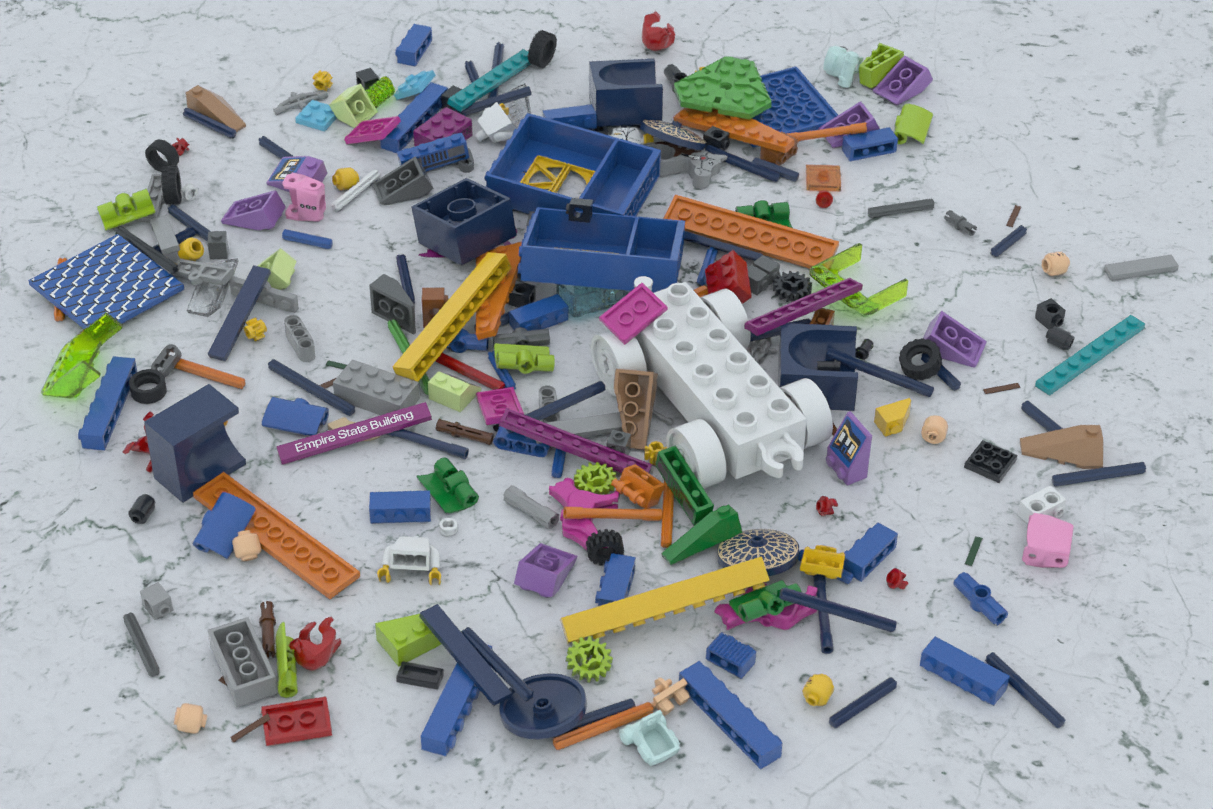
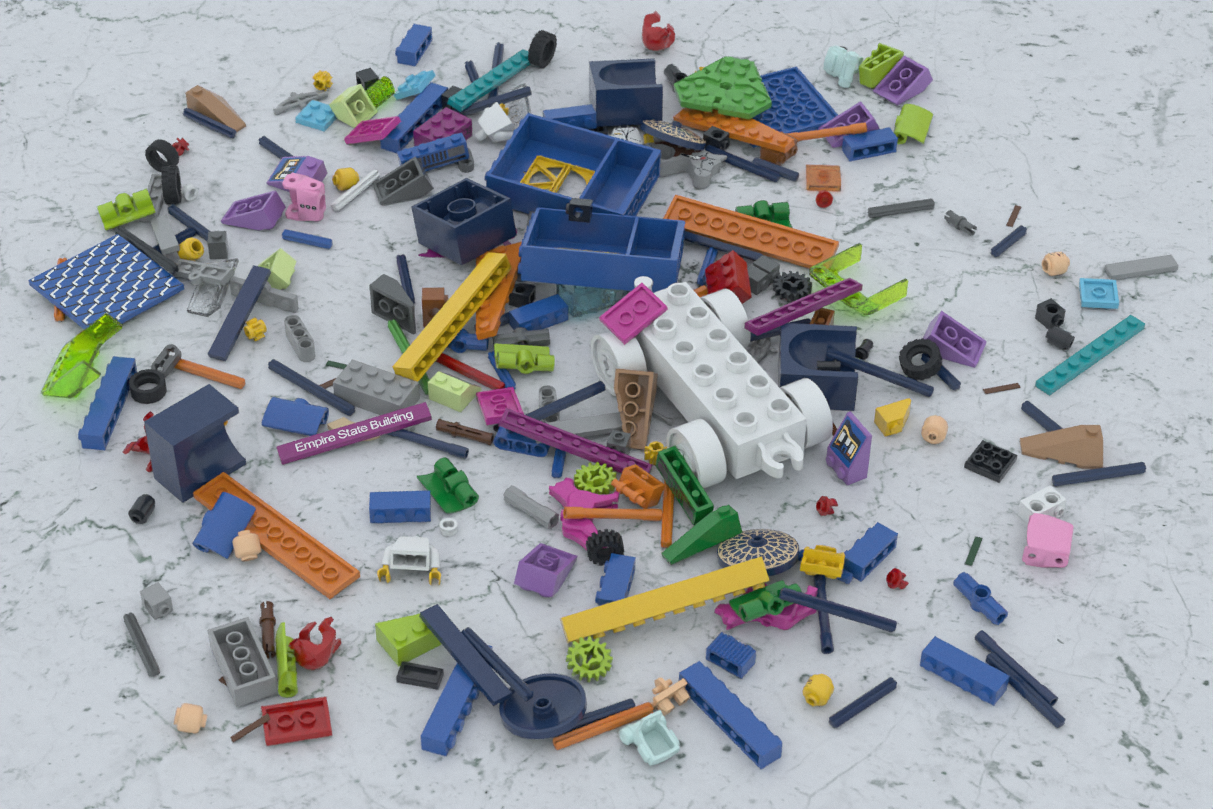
(991, 646): none -> dark blue piece
(1098, 293): none -> medium azure plate

